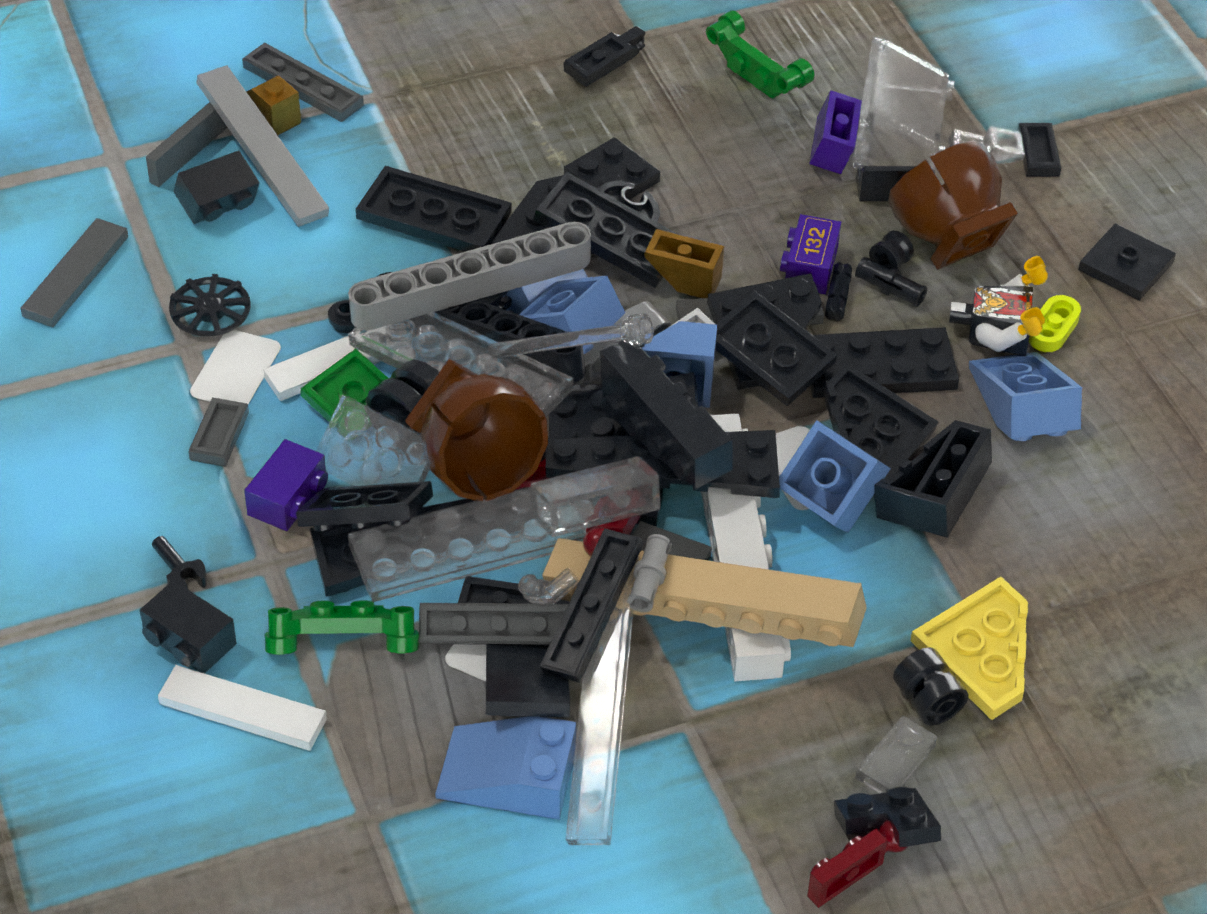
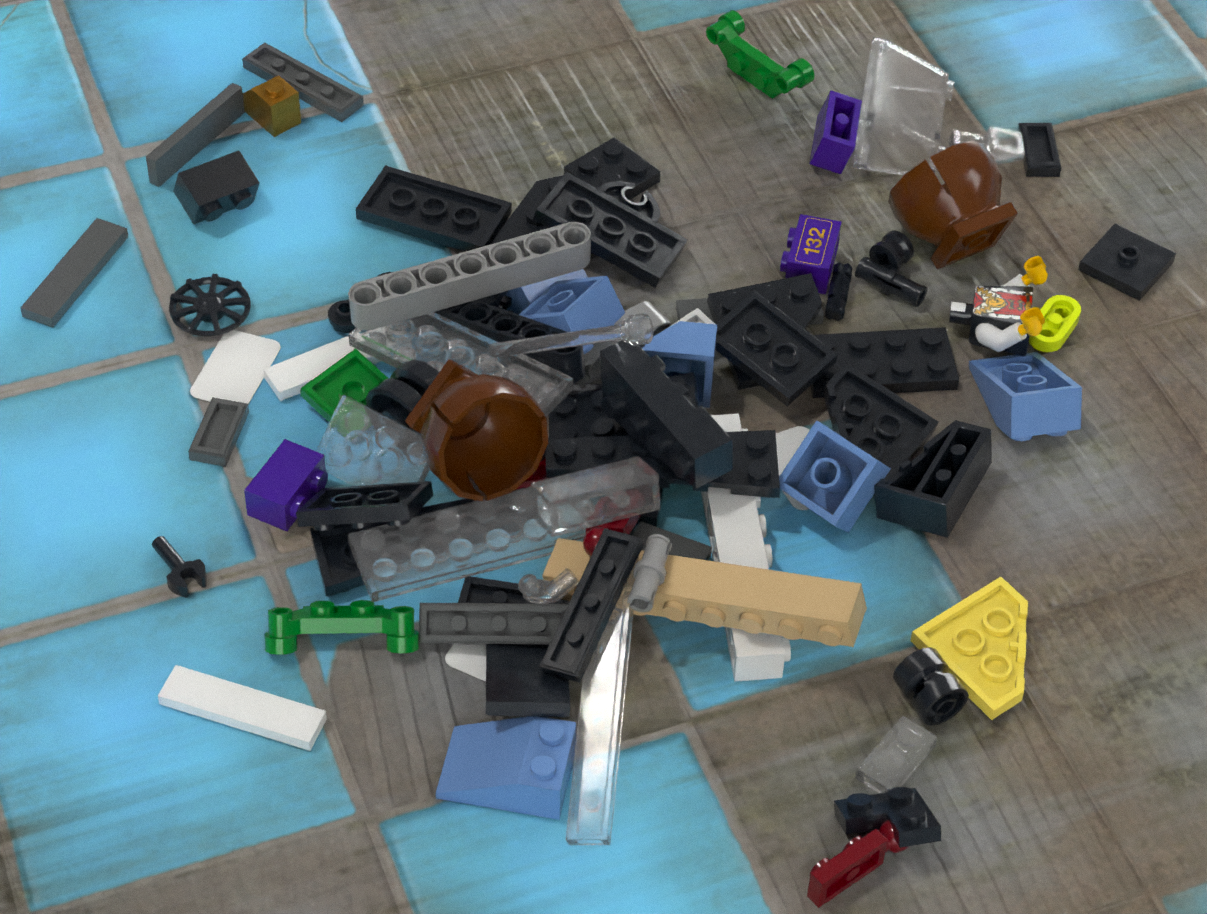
(187, 627): black brick -> none
(262, 146): light grey tile -> none
(604, 56): black hinge -> none
(686, 262): pearl gold slope -> none
(877, 181): black panel -> none

